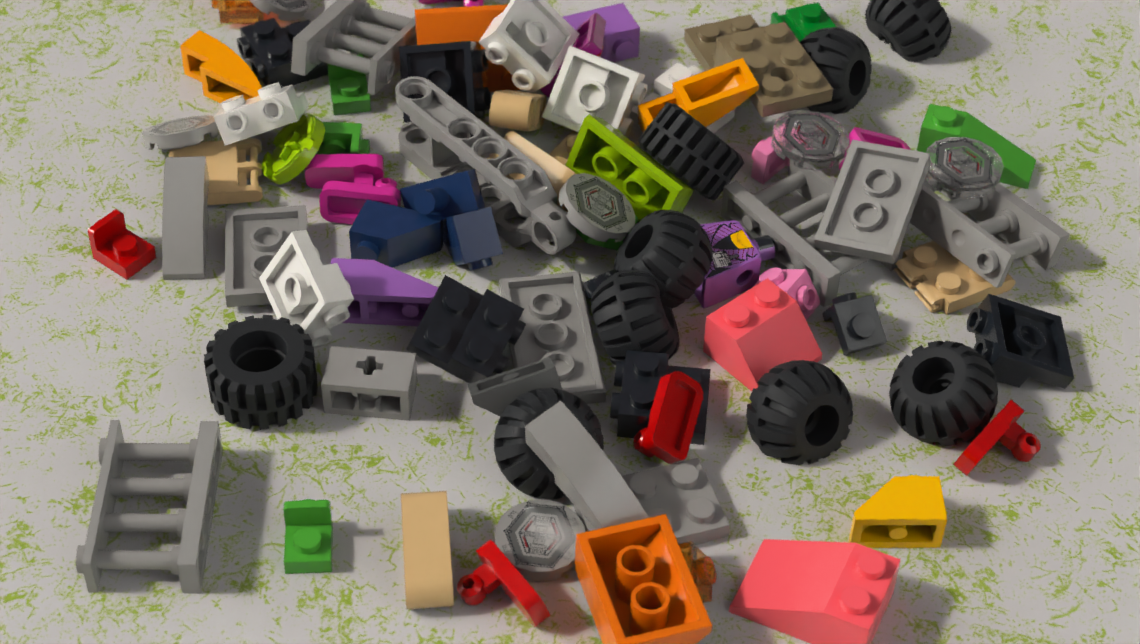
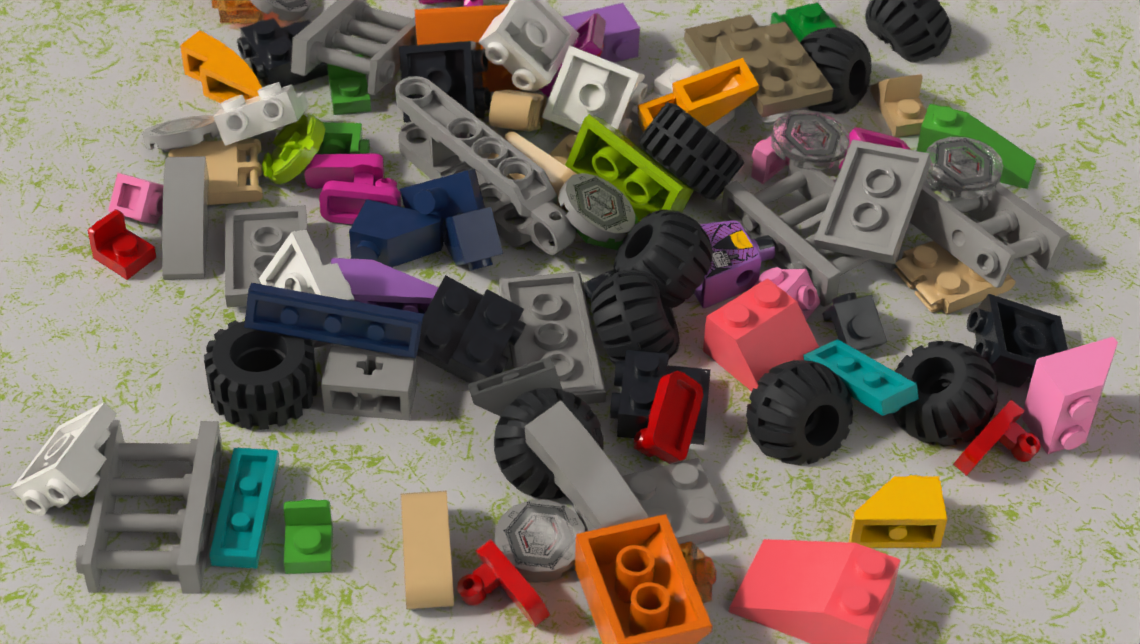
(66, 462): none -> white plate
(137, 198): none -> bright pink bracket
(244, 508): none -> teal plate
(333, 320): none -> dark blue tile
(866, 378): none -> teal plate
(900, 104): none -> tan slope
(1067, 394): none -> bright pink slope

